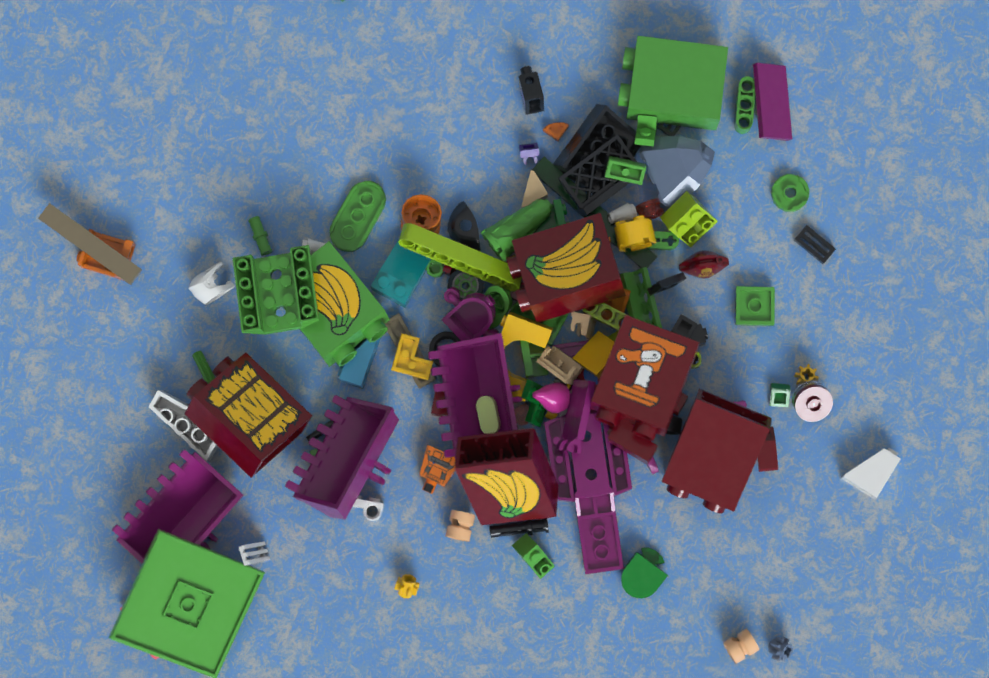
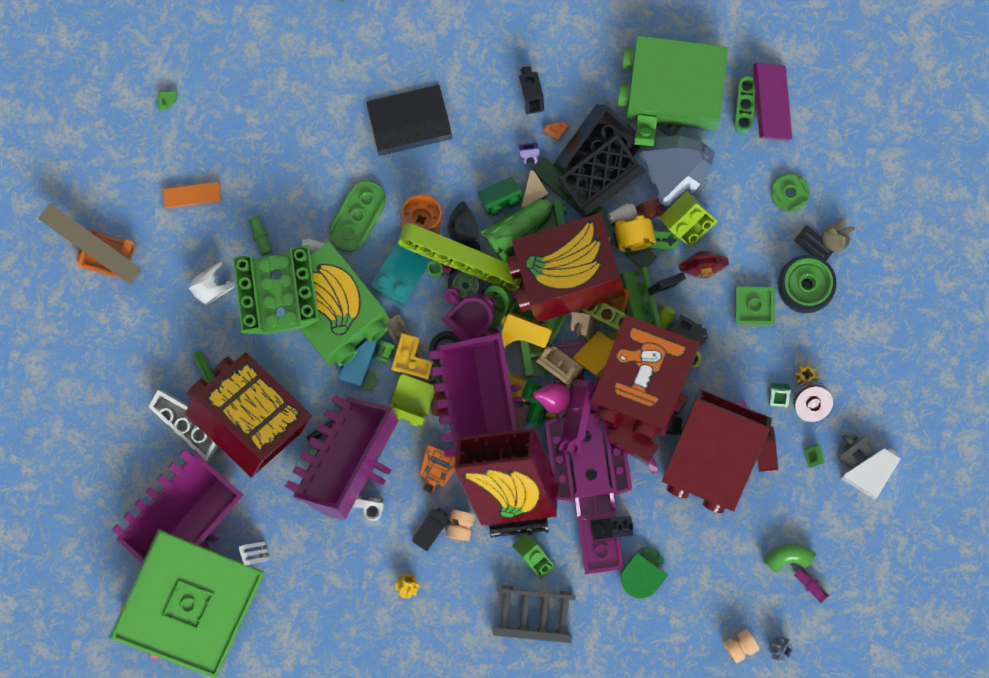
(166, 99): none -> bright green tile
(192, 195): none -> orange tile
(371, 381): none -> bright green piece
(384, 352): none -> bright green bush
(409, 120): none -> black slope
(412, 399): none -> lime bracket
(430, 528): none -> black bracket
(488, 414): yellowish green tile -> none
(500, 196): none -> green slope
(542, 632): none -> dark grey fence
(612, 527): none -> black bracket
(625, 170): bright green slope -> none
(666, 316): none -> lime cone
(789, 554): none -> bright green cylinder
(811, 585): none -> magenta pin
(814, 456): none -> bright green slope
(817, 273): none -> bright green wheel
(834, 240): none -> dark tan piece
(848, 456): none -> dark grey hips

